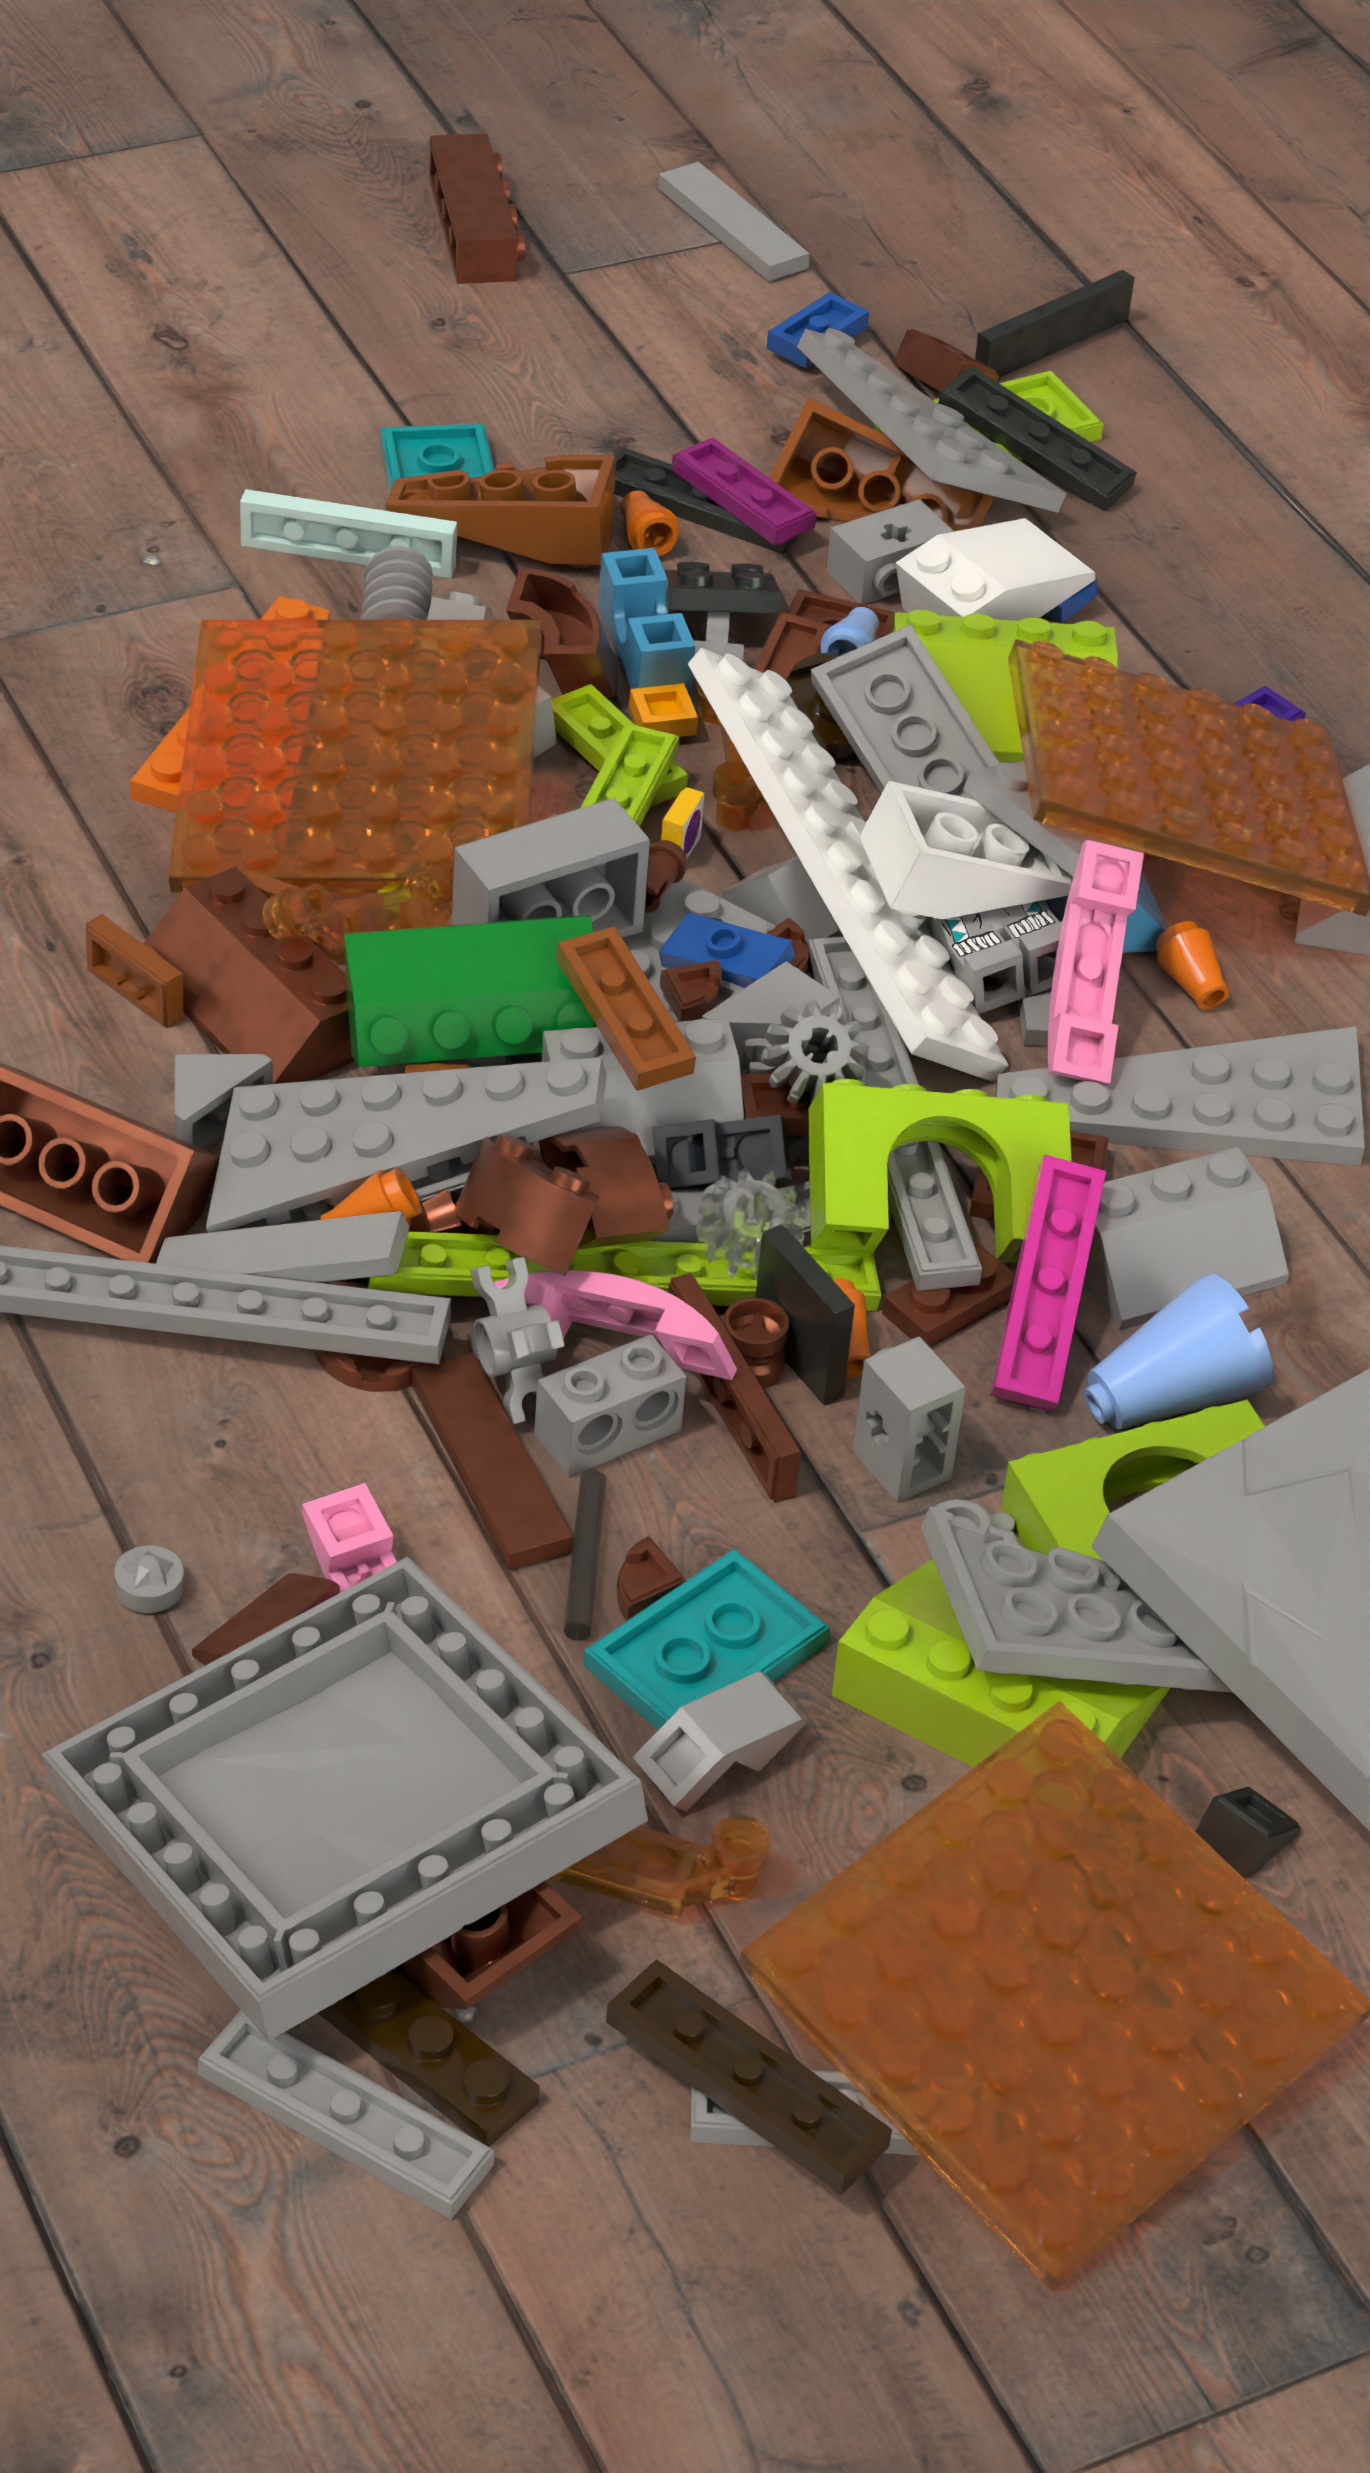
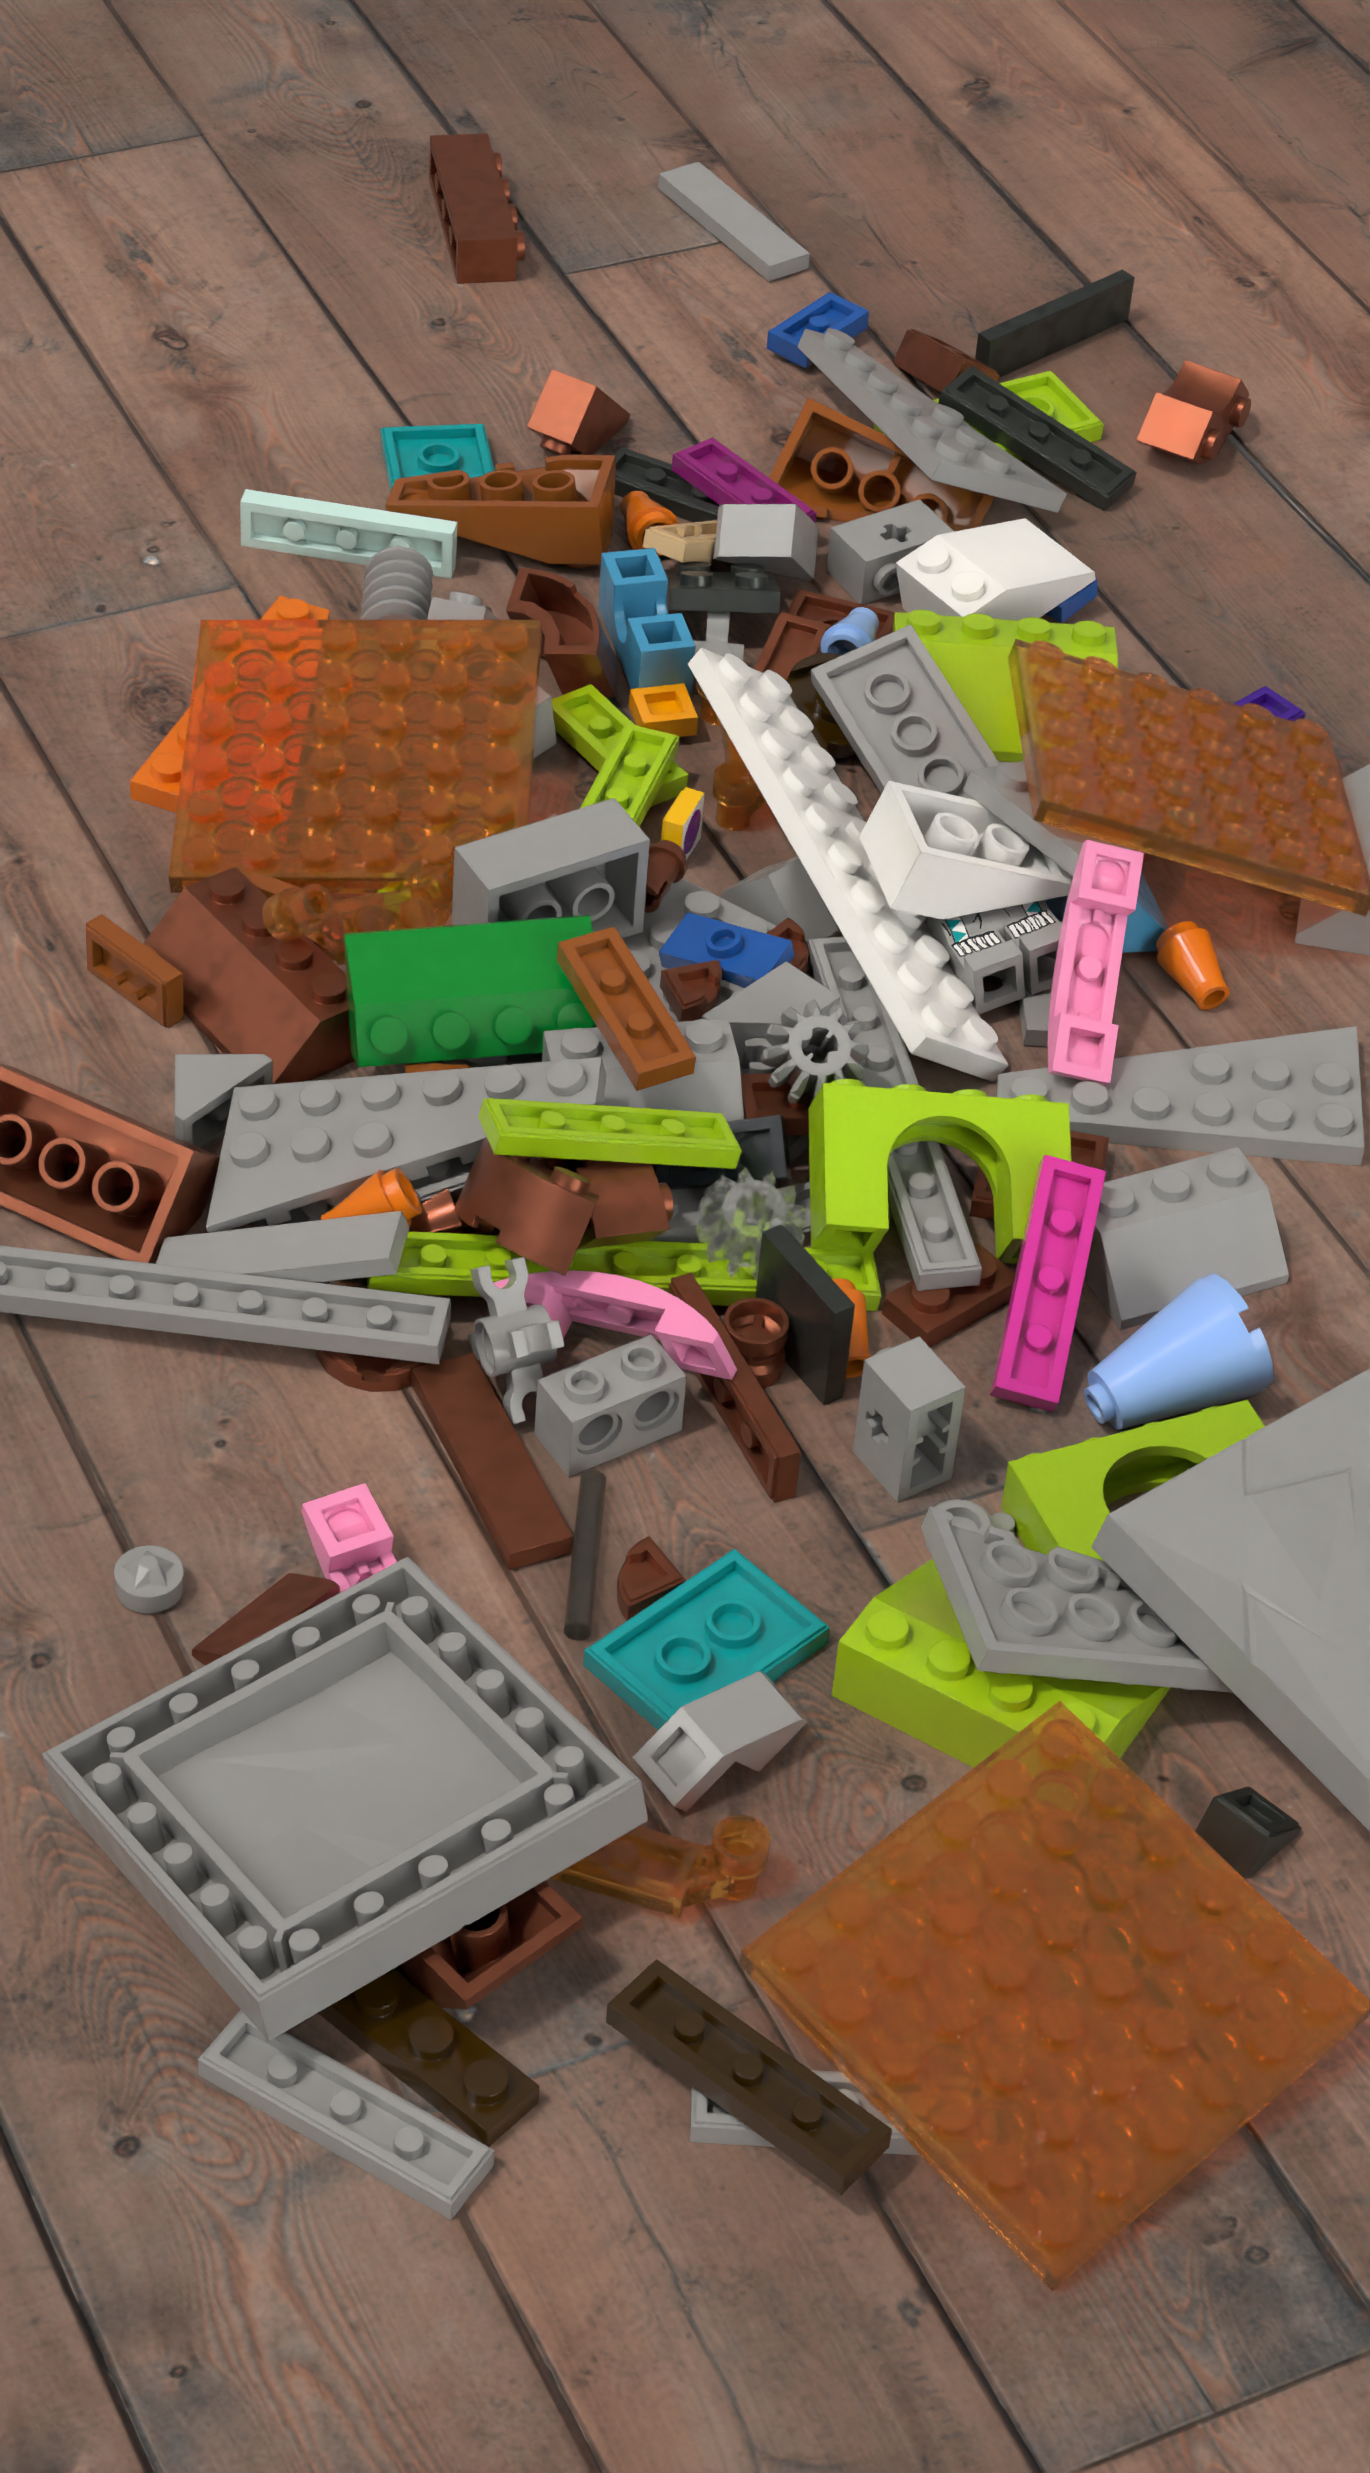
(575, 416): none -> slope
(608, 1133): none -> lime tile
(683, 541): none -> tan plate
(768, 535): none -> light grey slope
(1196, 413): none -> copper brick

